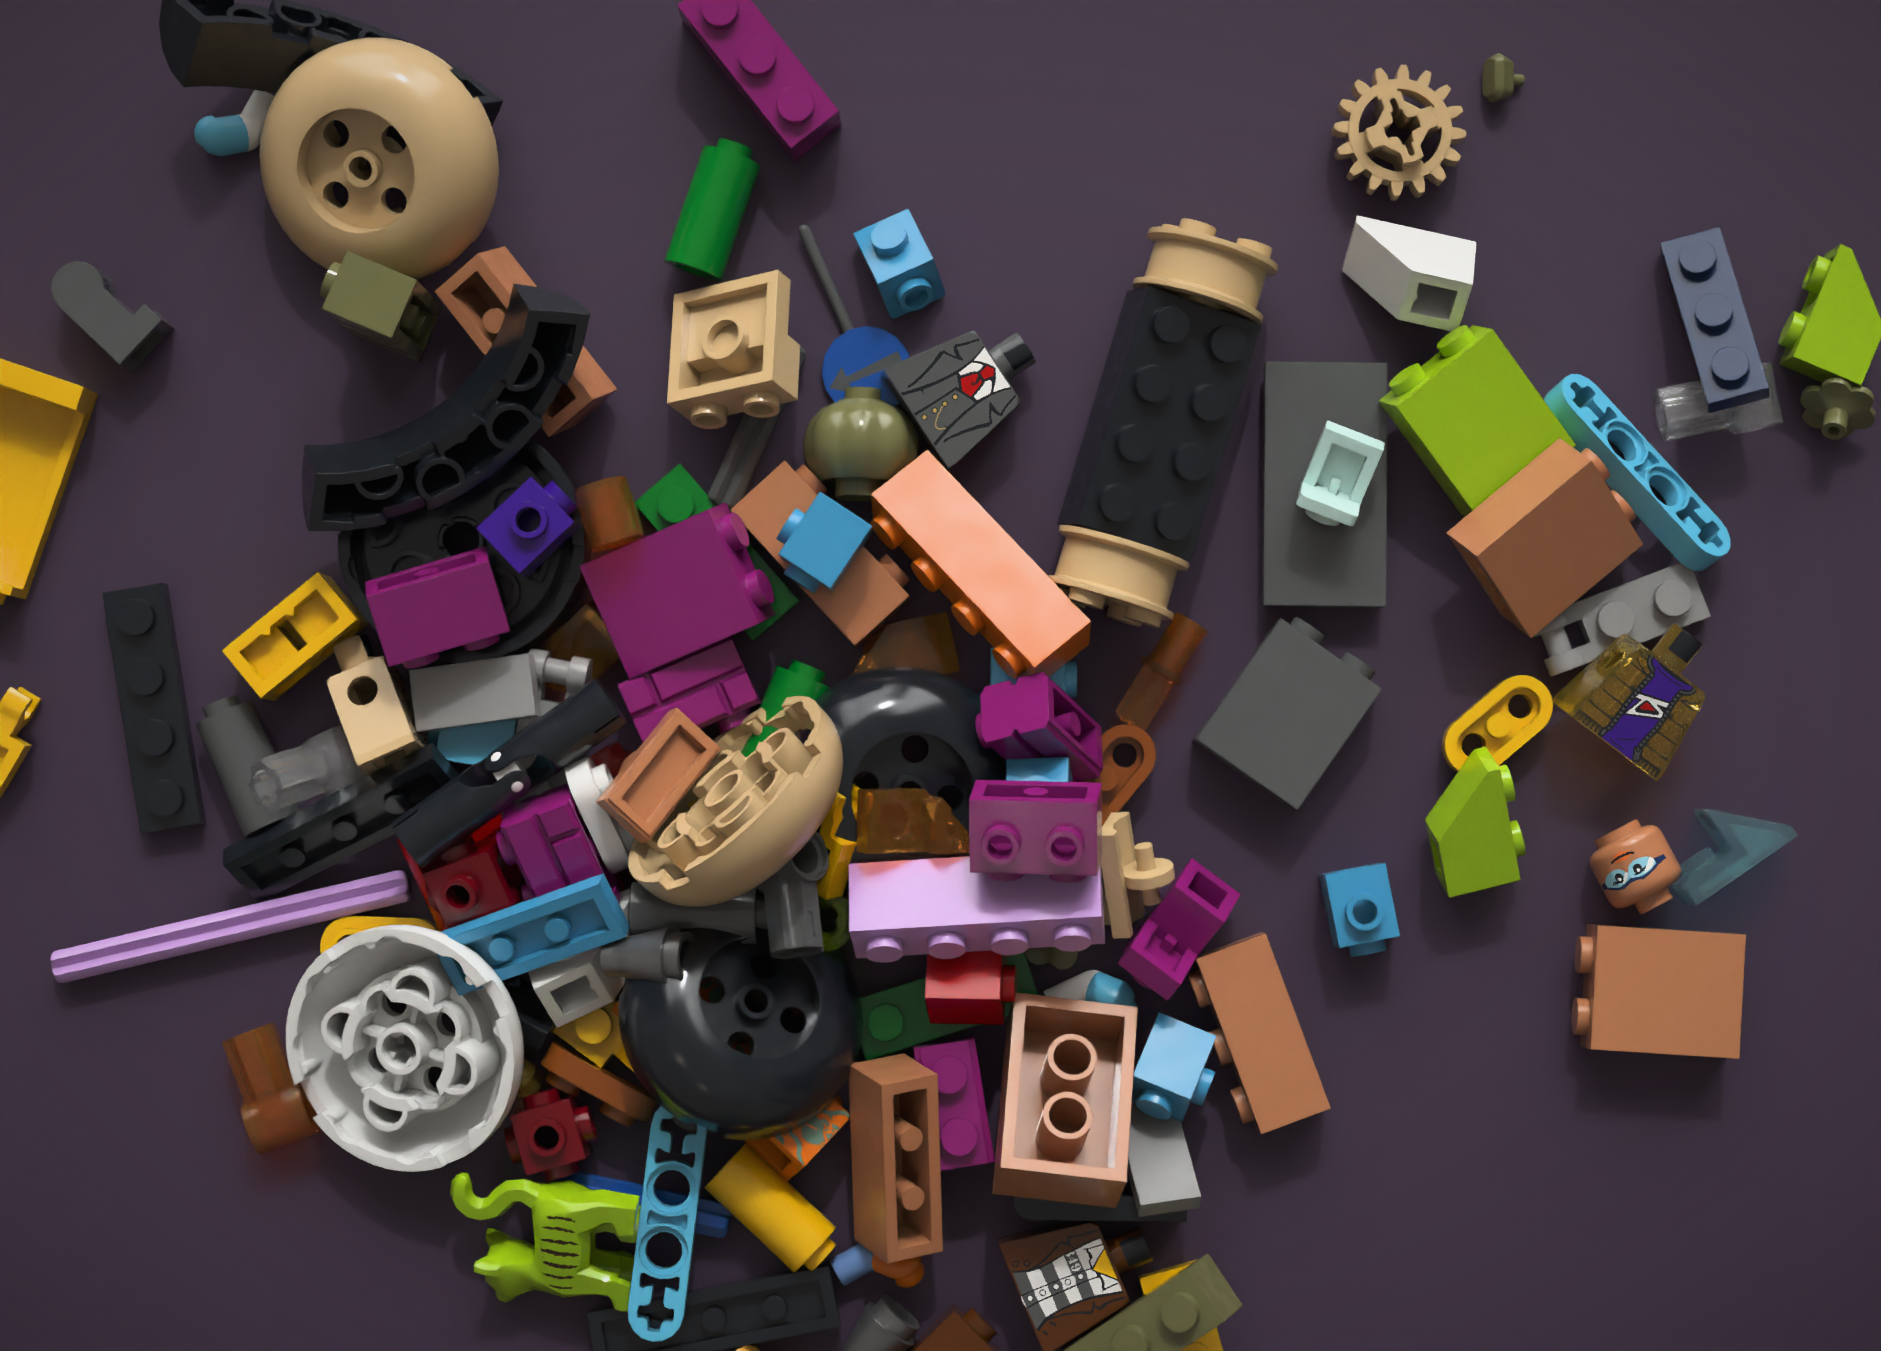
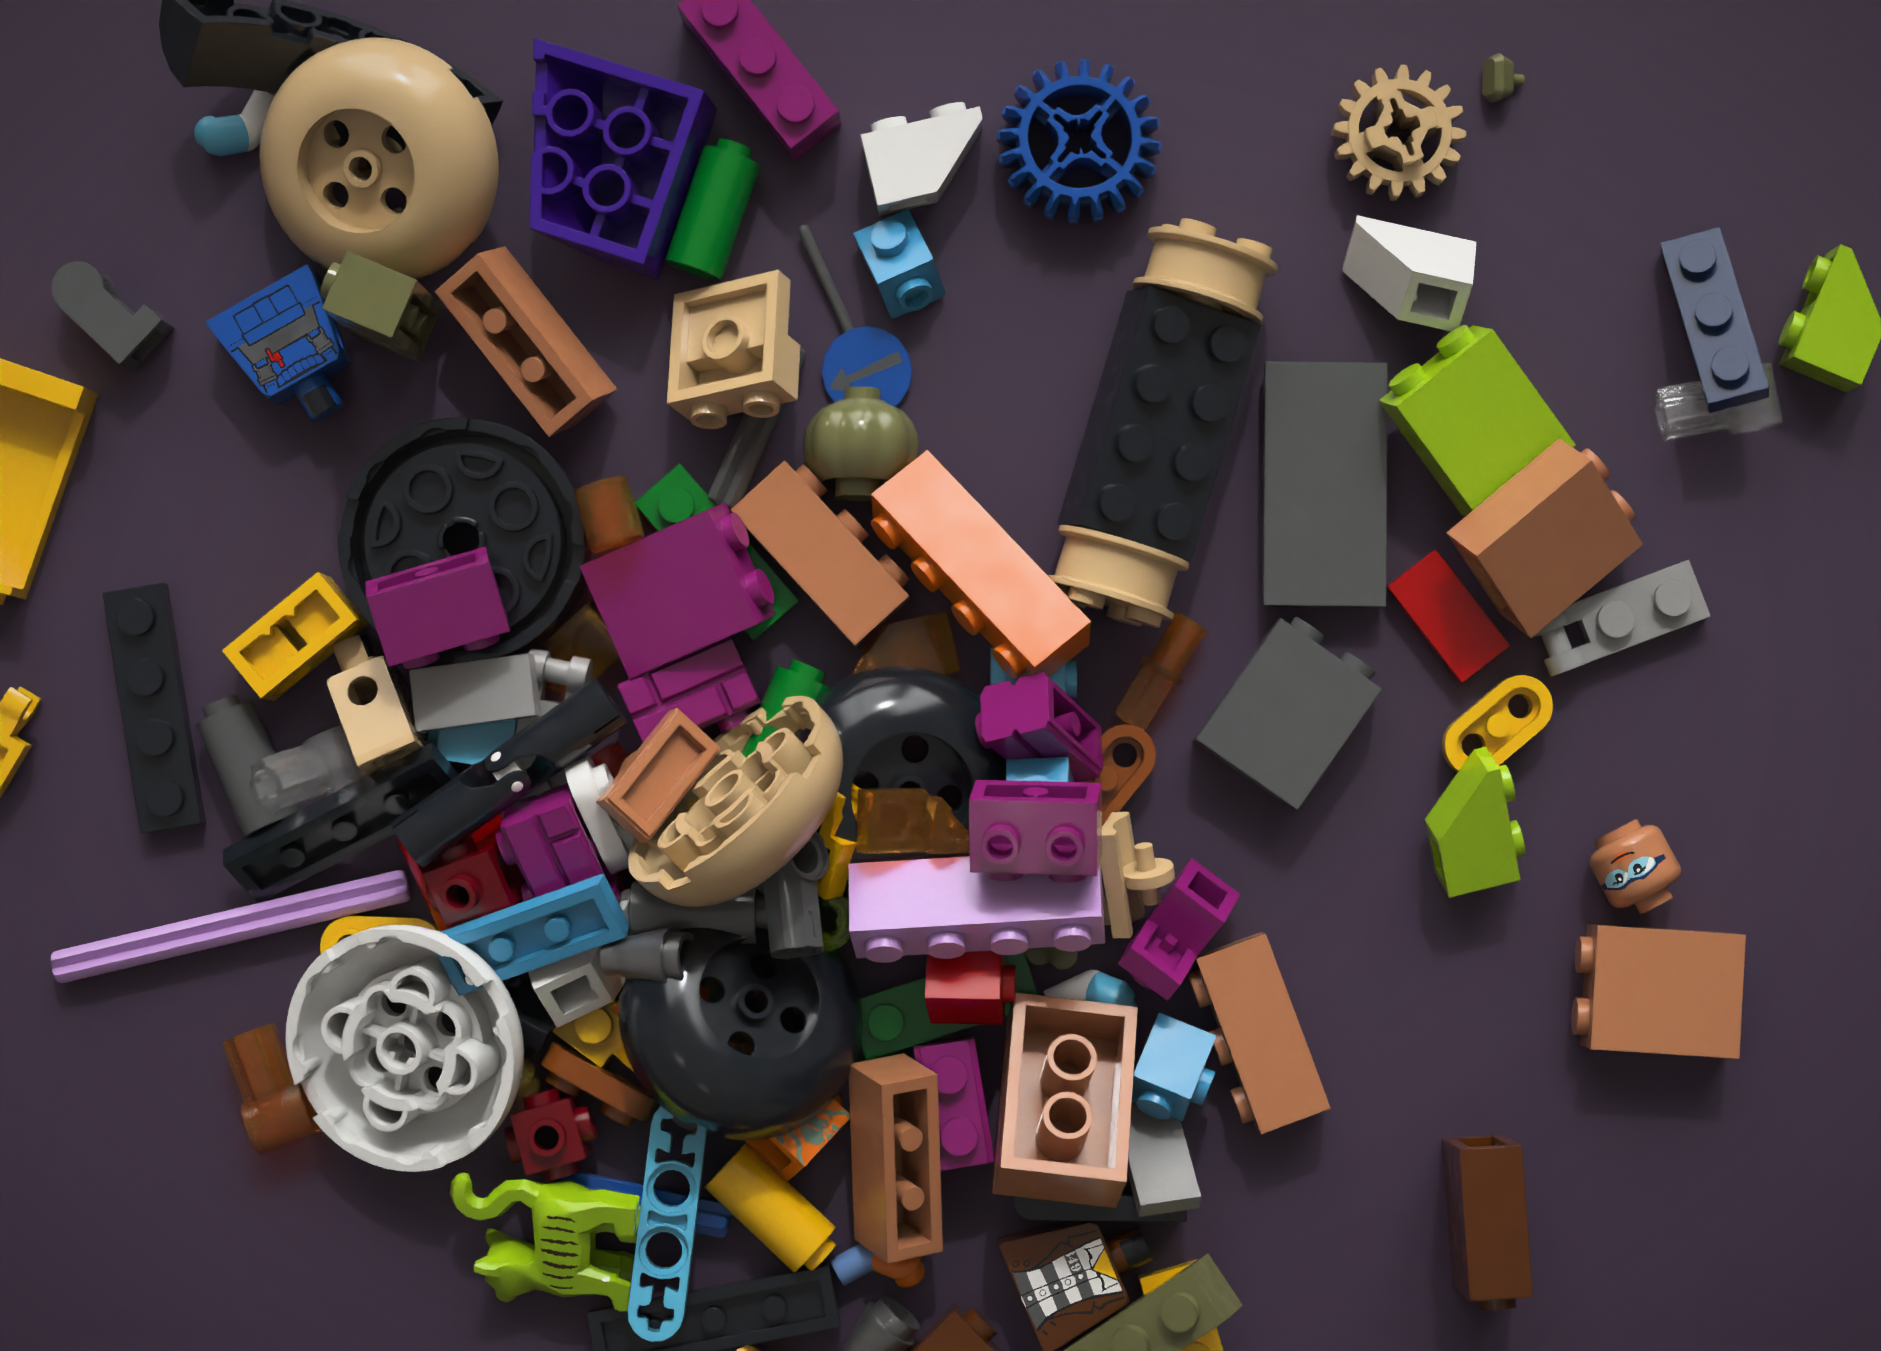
(287, 342): none -> torso
(461, 437): black brick -> none
(530, 525): dark purple brick -> none
(612, 156): none -> dark purple wedge
(822, 543): dark azure brick -> none
(918, 159): none -> white slope
(959, 391): dark grey torso -> none
(1059, 123): none -> blue gear
(1338, 475): light aqua bracket -> none
(1359, 908): dark azure brick -> none
(1447, 616): none -> red tile
(1487, 1220): none -> reddish brown brick
(1638, 698): torso -> none
(1685, 522): medium azure beam -> none
(1742, 845): clear light blue slope -> none
(1837, 407): olive plant -> none

